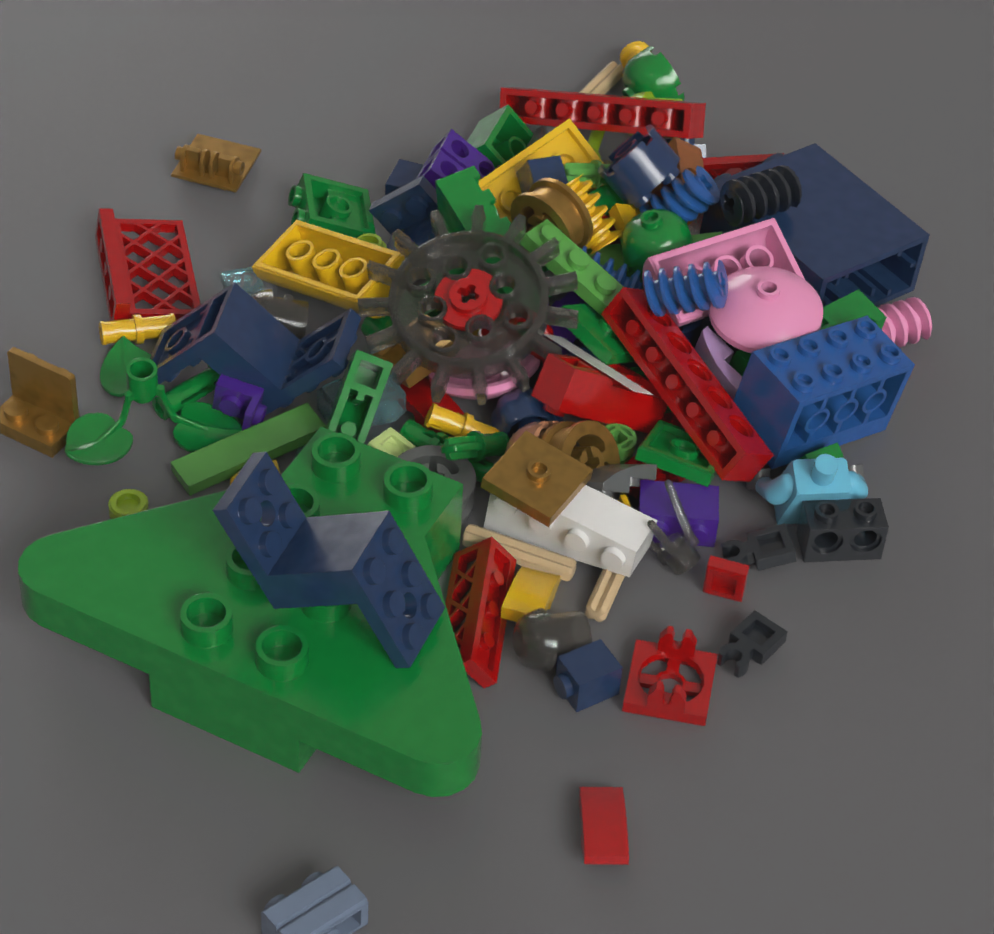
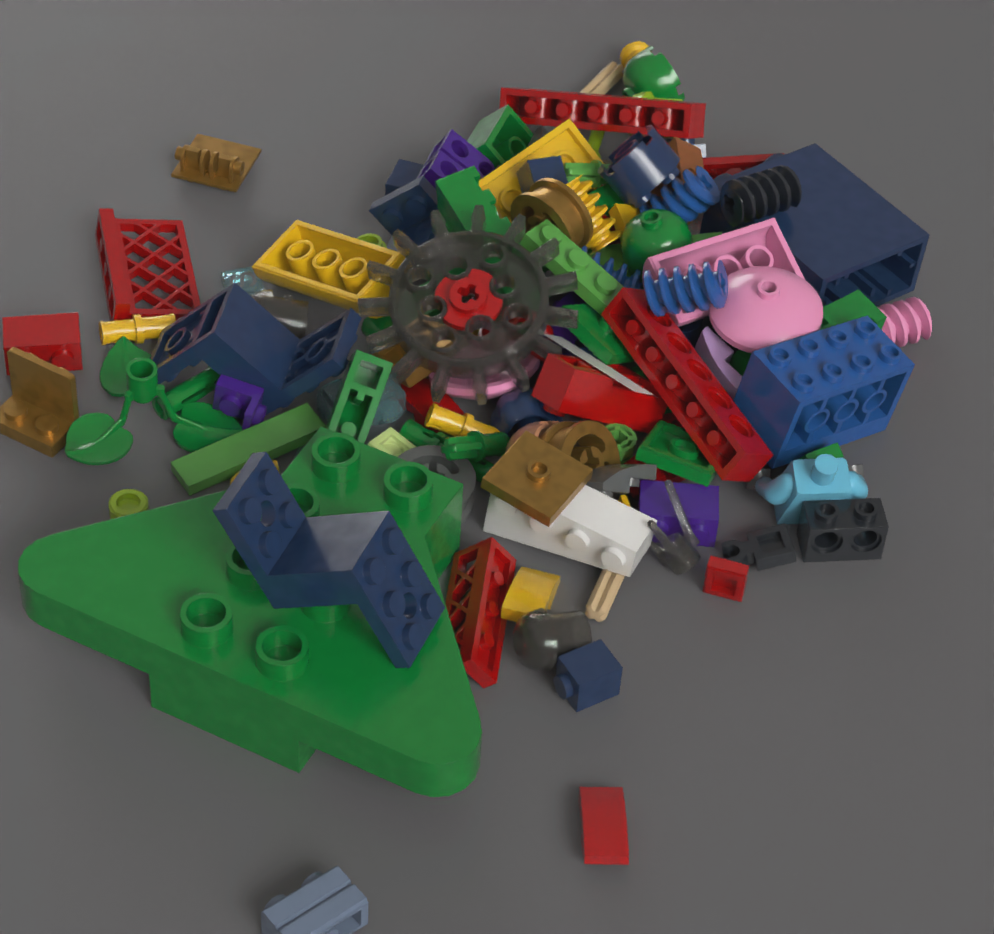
(47, 336): none -> red brick
(332, 205): green plate -> none
(525, 553): tan axle -> none
(657, 701): red piece -> none
(752, 639): black plate -> none

